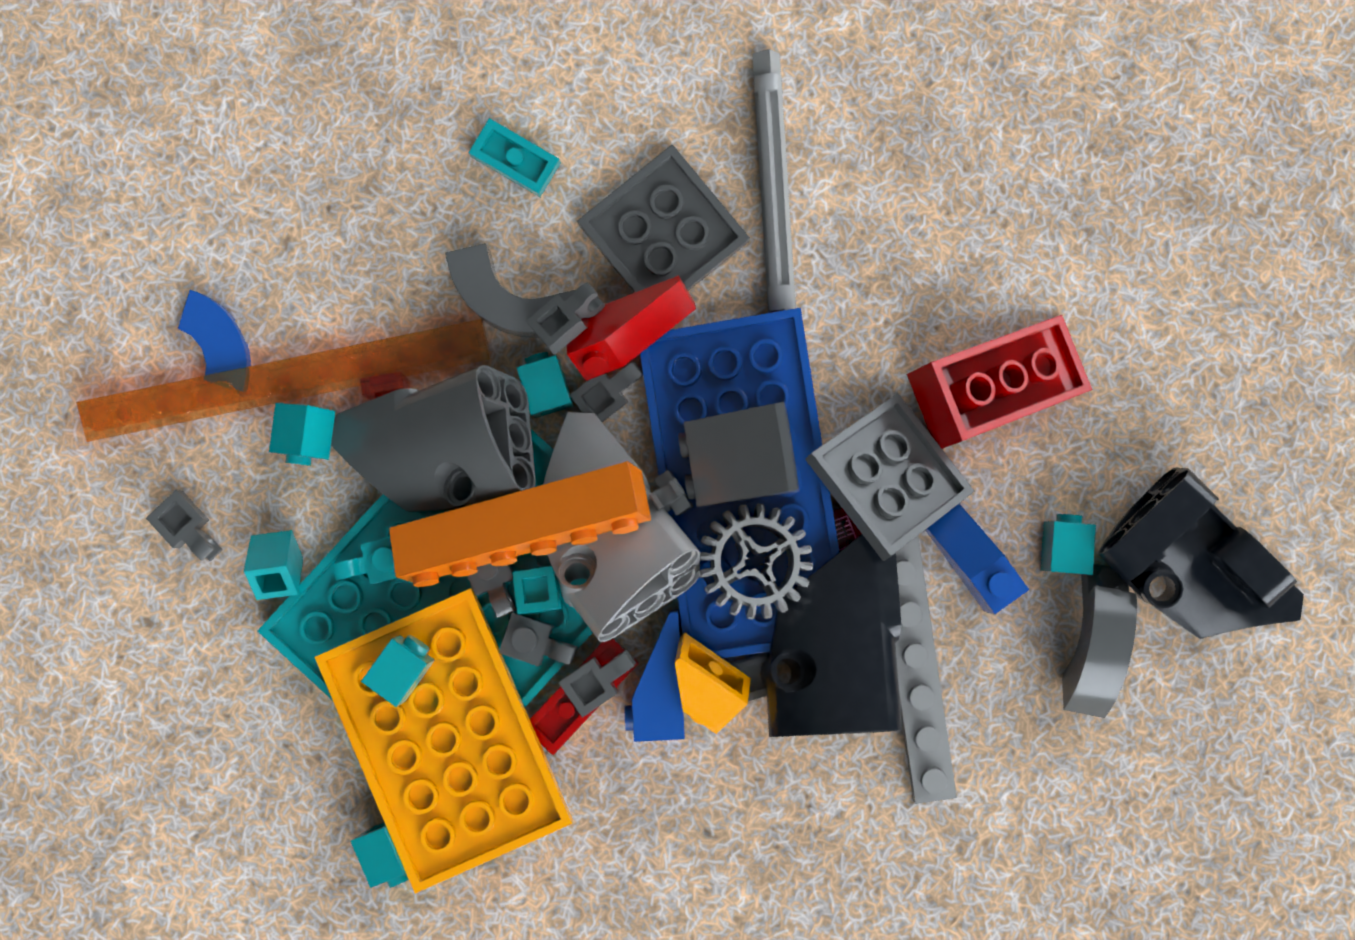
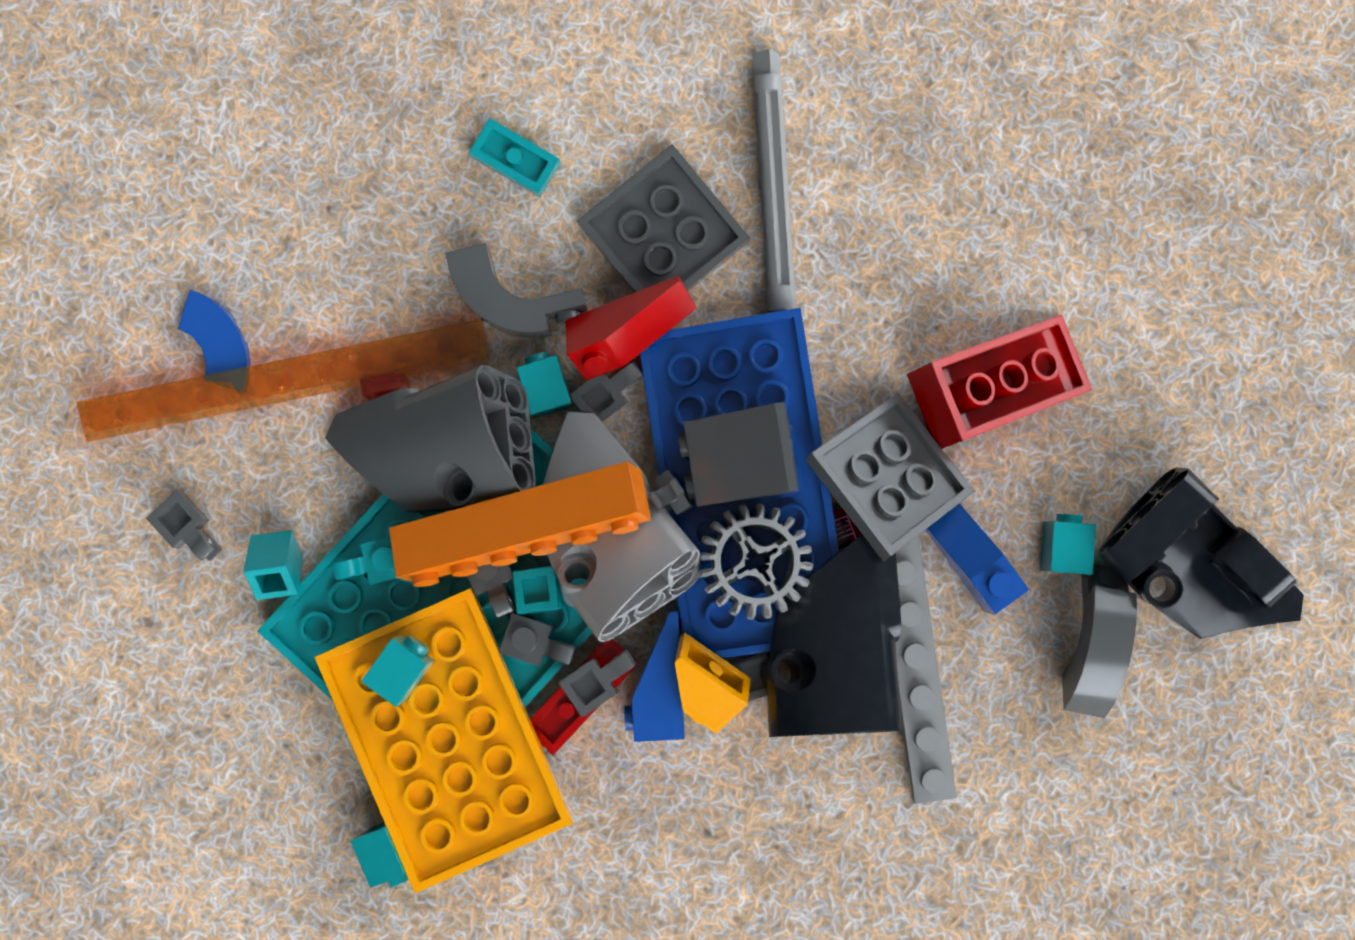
(301, 432): teal brick -> none
(561, 320): dark grey plate -> none

